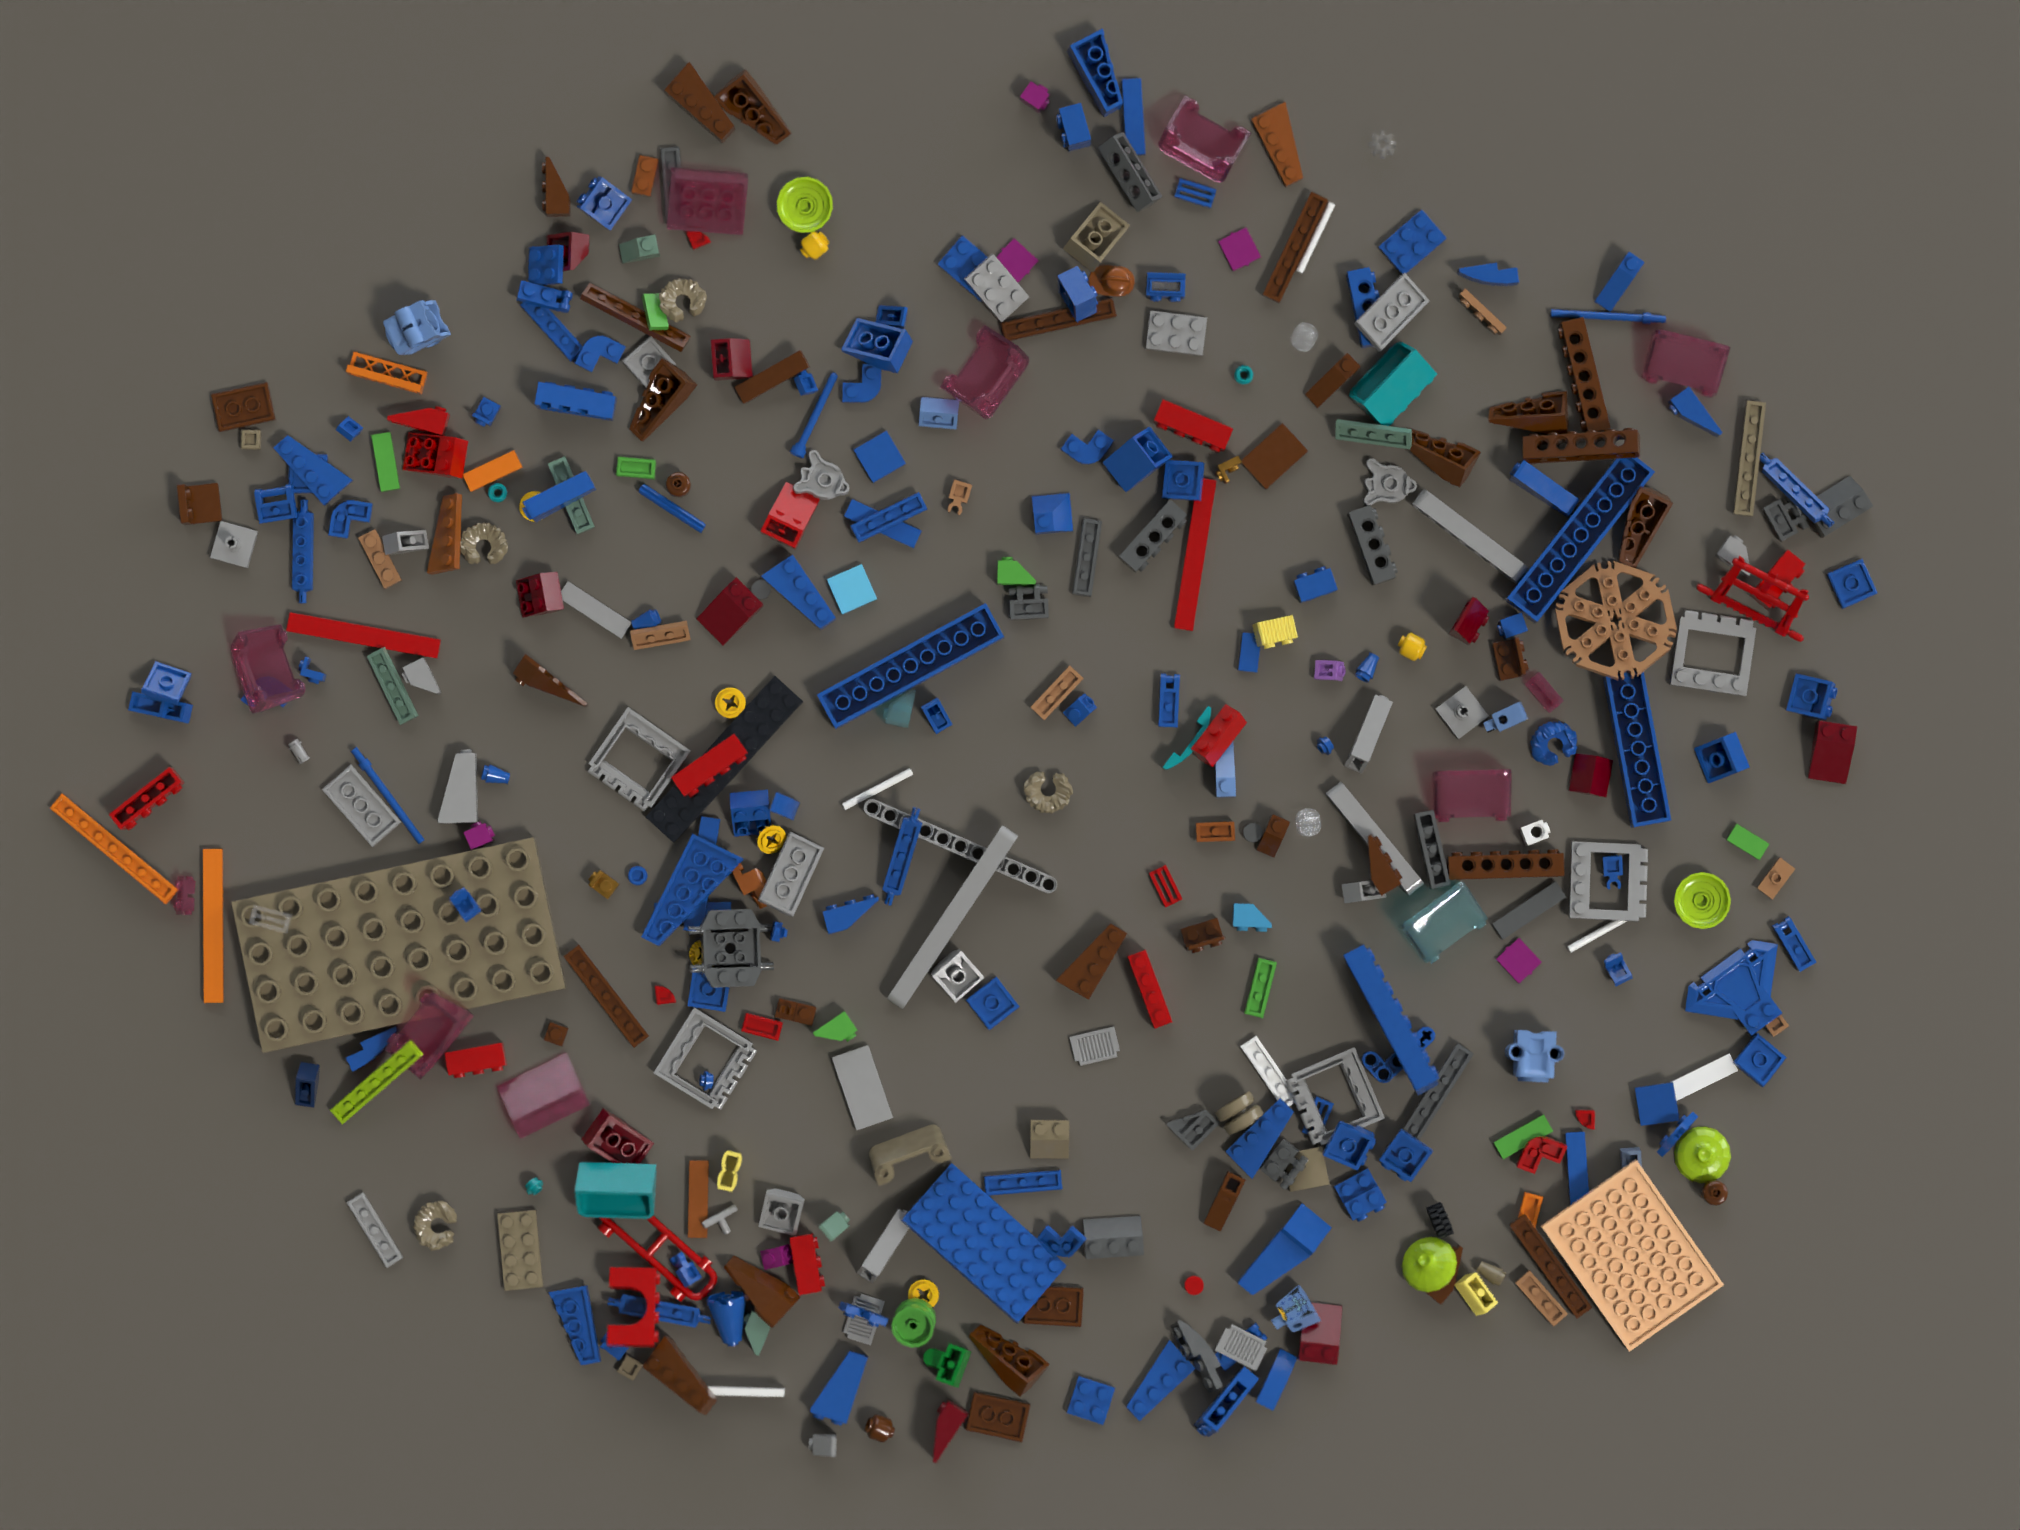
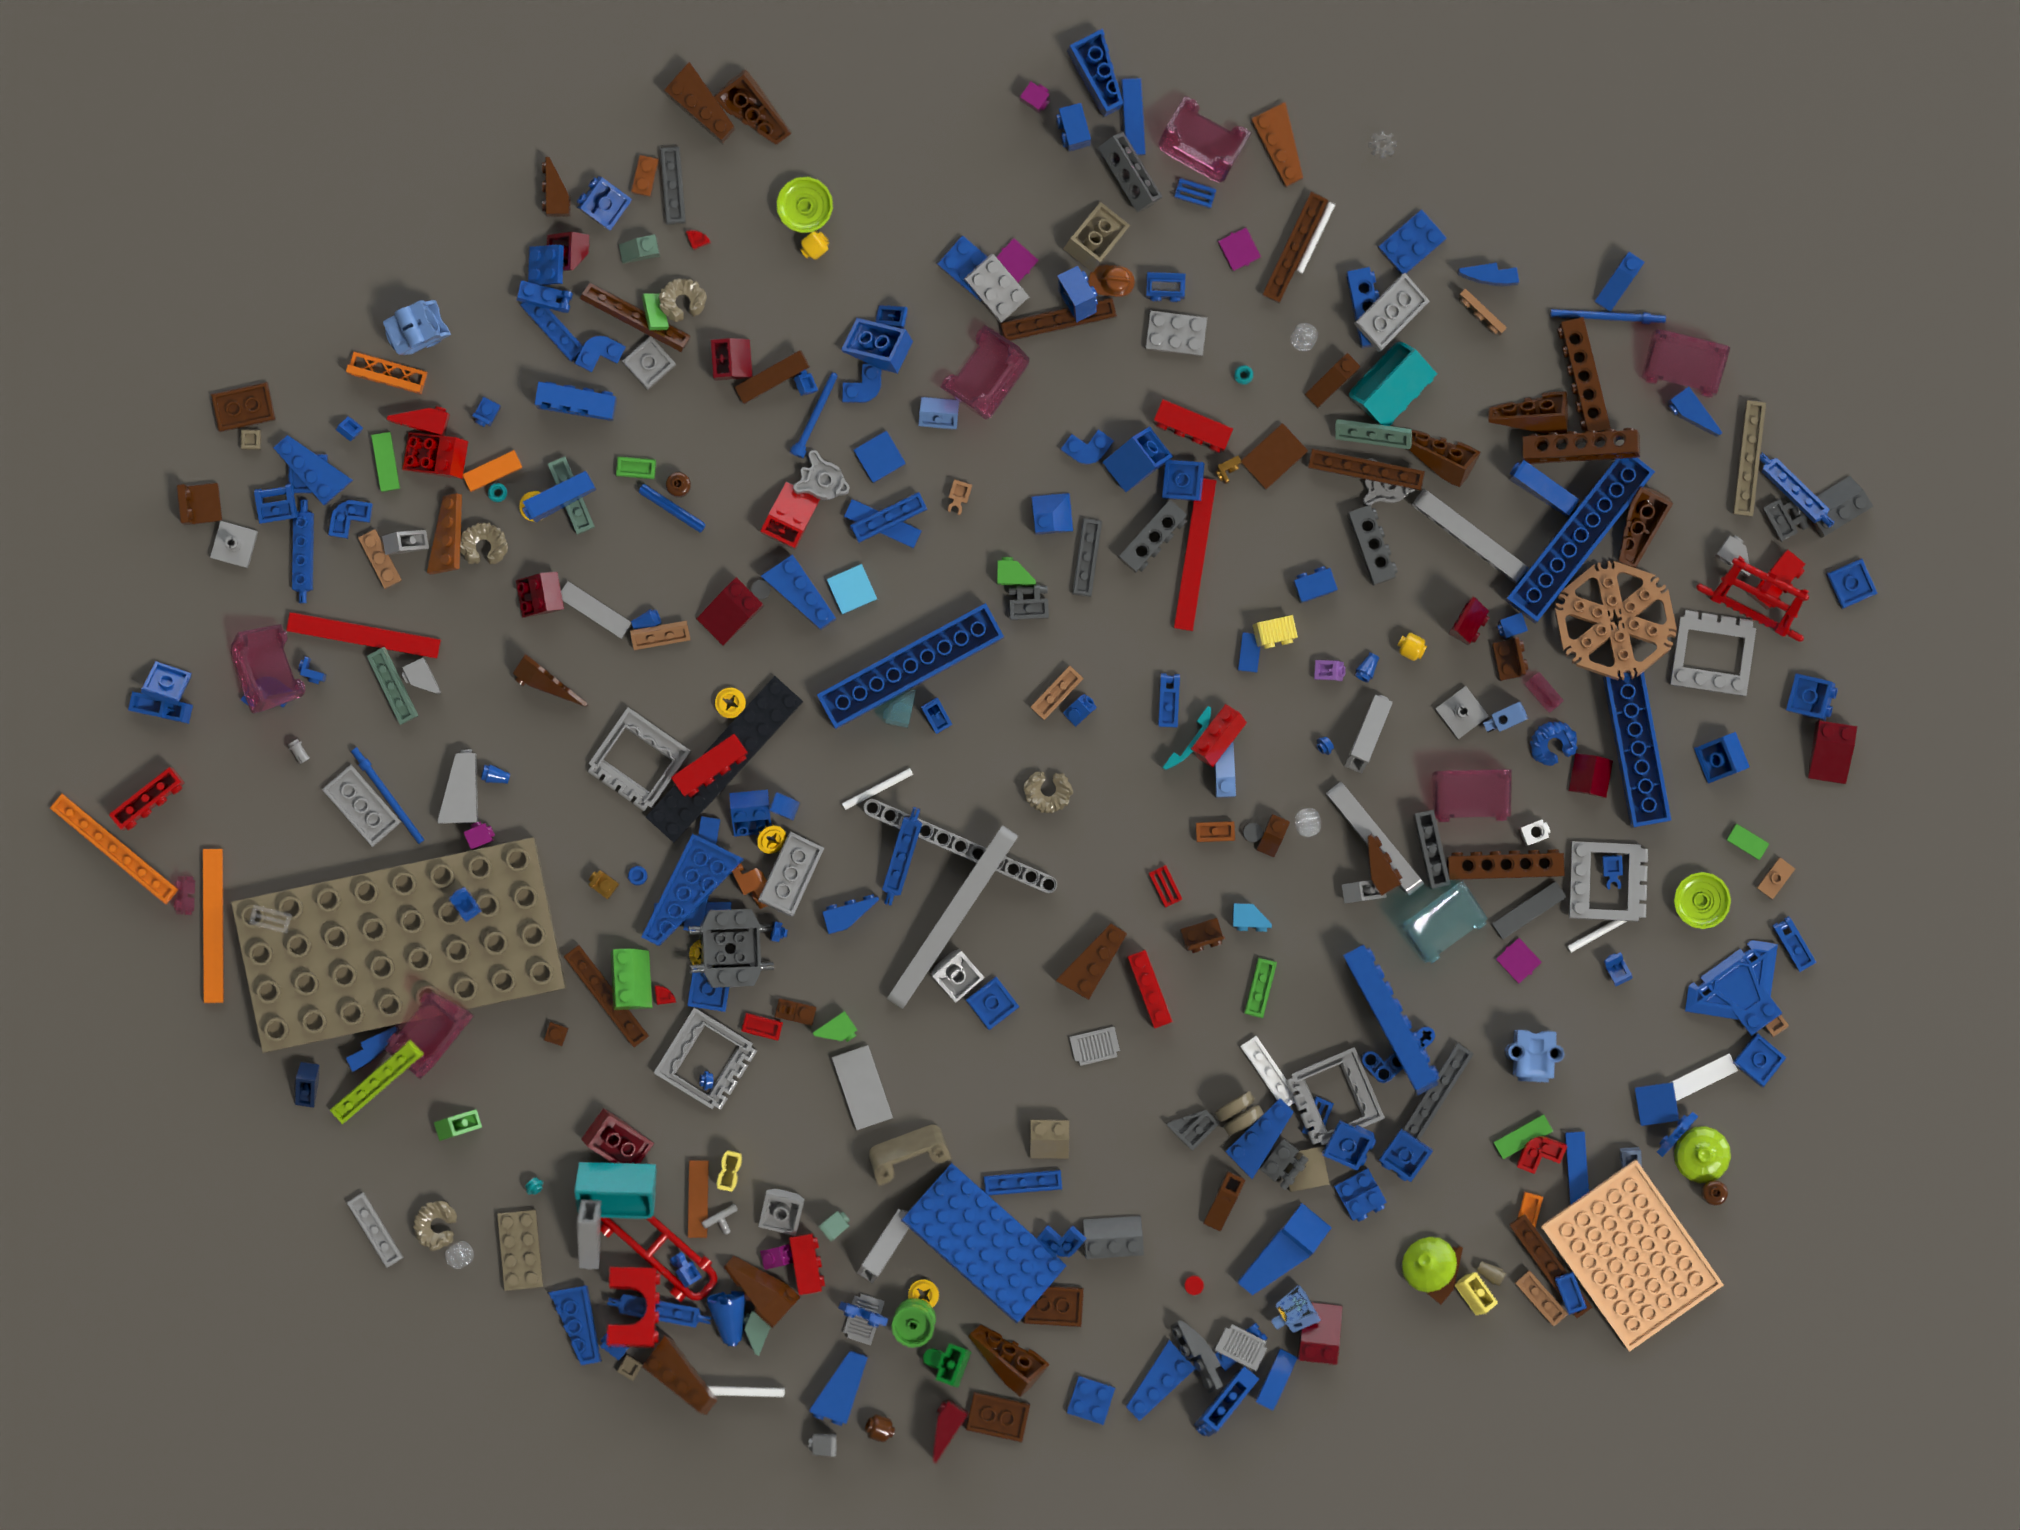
(457, 1125): none -> bright green slope
(459, 1255): none -> clear piece
(476, 1060): red brick -> none
(543, 1095): clear pink slope -> none
(589, 1234): none -> light grey slope
(631, 979): none -> bright green slope
(664, 394): reddish brown wedge -> none
(707, 201): clear pink slope -> none
(1366, 469): none -> reddish brown plate
(1440, 1220): black tyre -> none
(1570, 1293): none -> blue tile
(1586, 1118): red tile -> none

